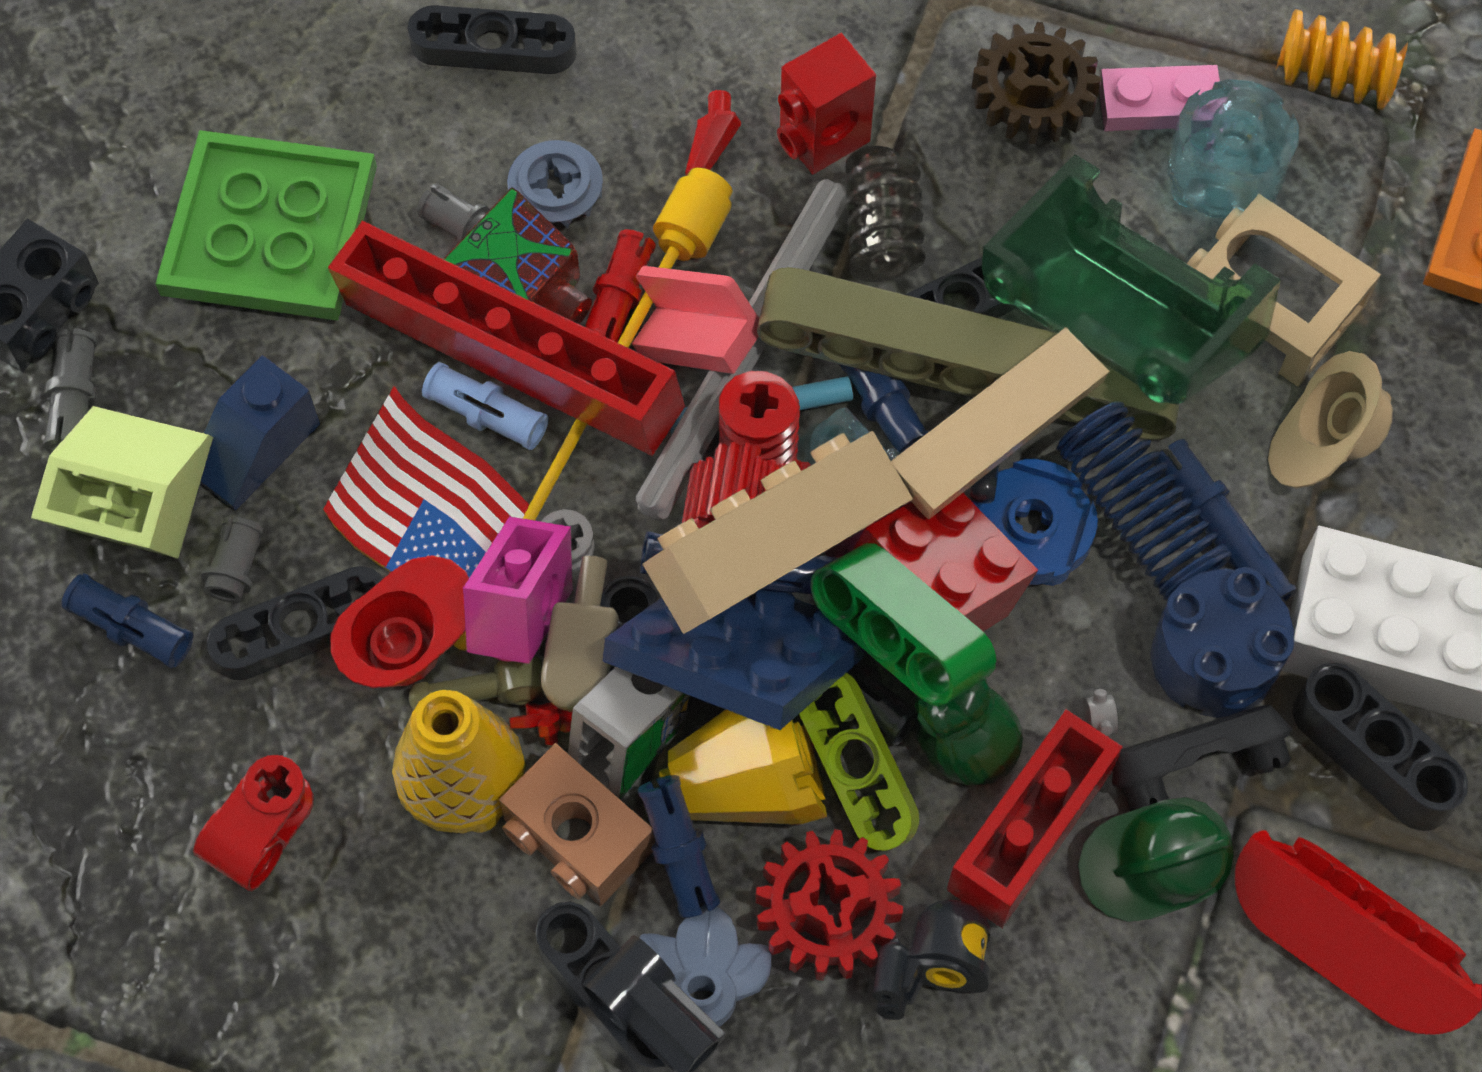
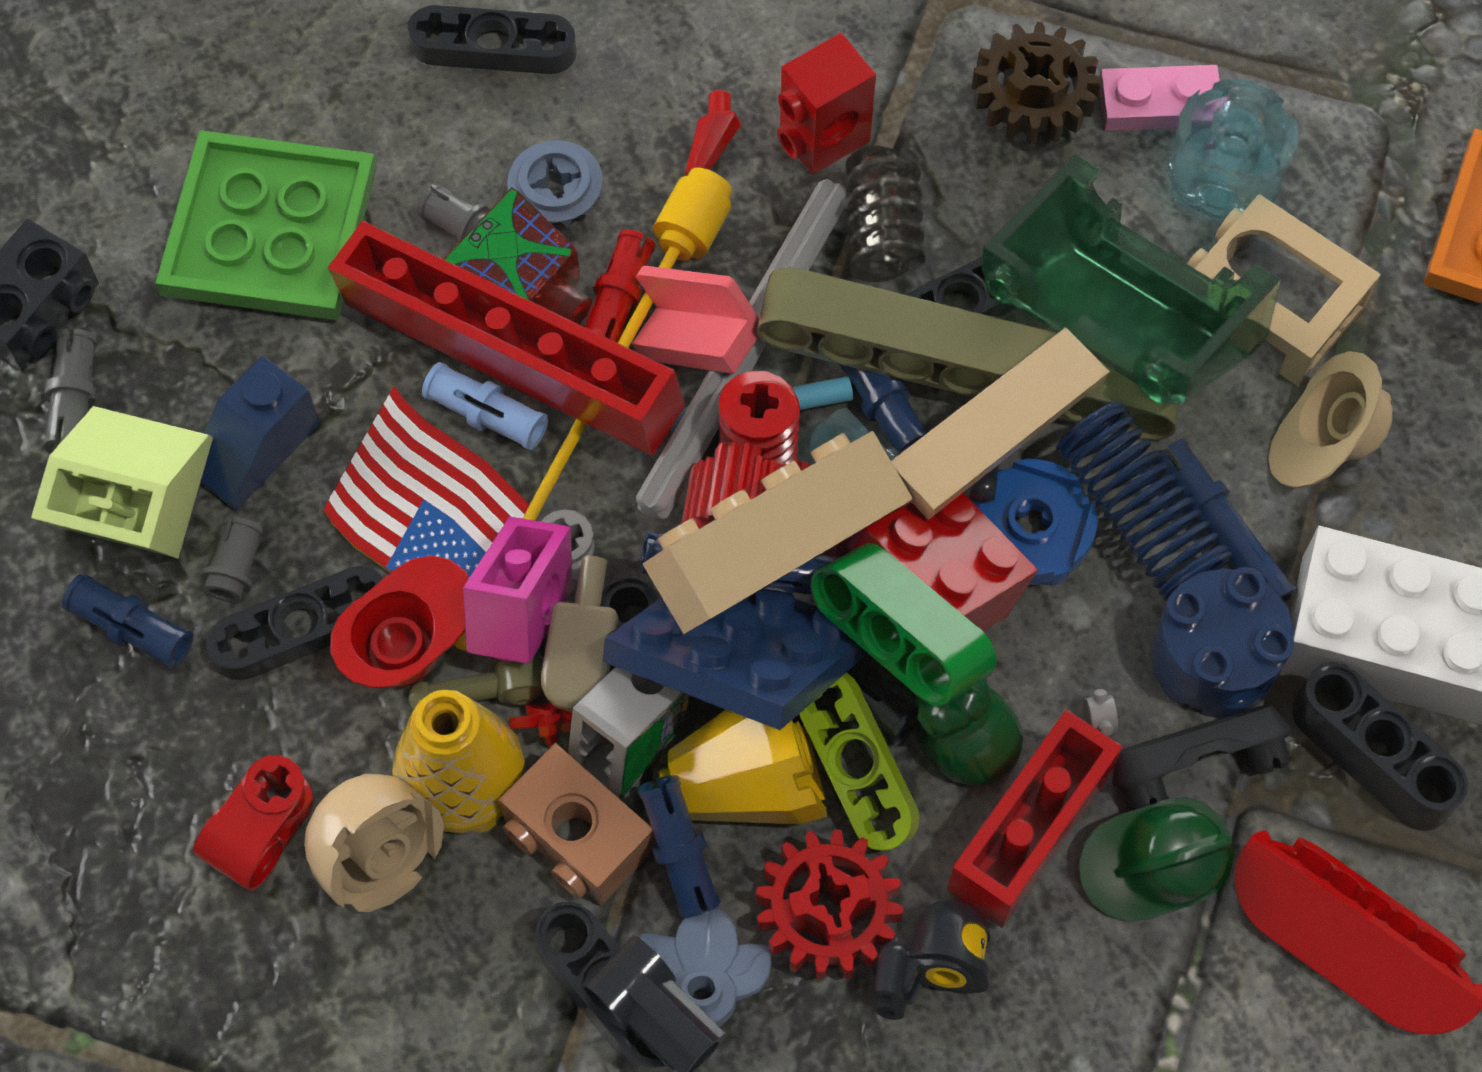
(370, 840): none -> tan cylinder
(1341, 59): light orange piece -> none

